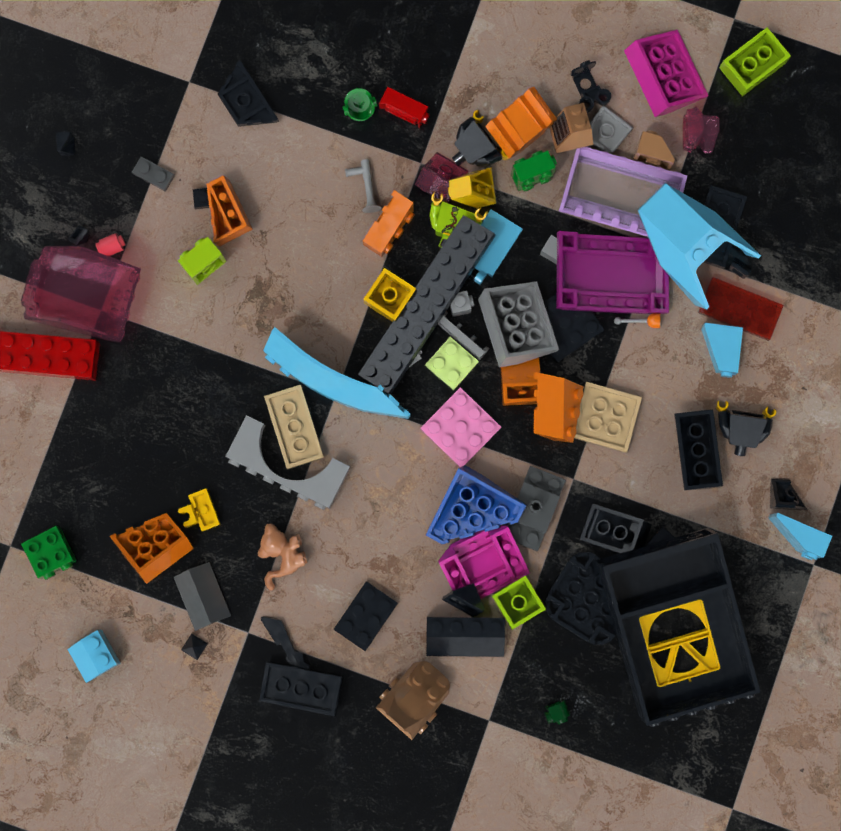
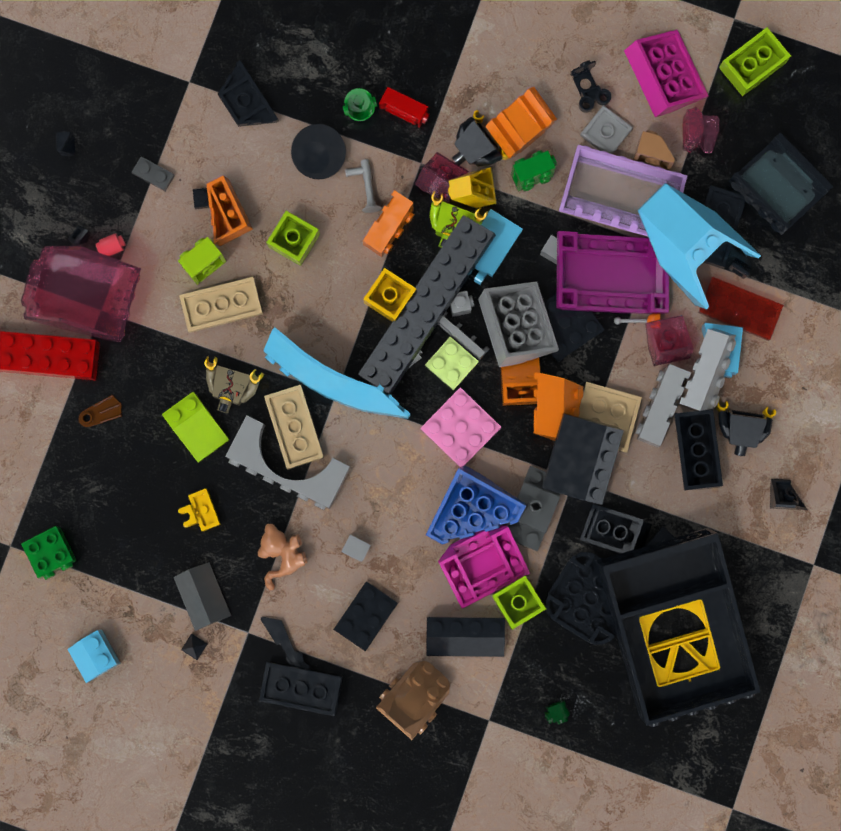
(101, 412): none -> reddish brown piece
(153, 546): orange wedge -> none
(195, 427): none -> lime slope
(221, 304): none -> tan plate
(230, 385): none -> dark tan torso
(293, 238): none -> lime brick
(318, 151): none -> black piece
(356, 548): none -> light grey panel
(466, 600): black slope -> none
(571, 129): medium nougat slope -> none
(582, 458): none -> black slope
(662, 405): none -> light grey wedge
(668, 340): none -> clear pink slope
(709, 370): none -> light grey wedge
(780, 184): none -> panel
(803, 538): medium azure slope -> none

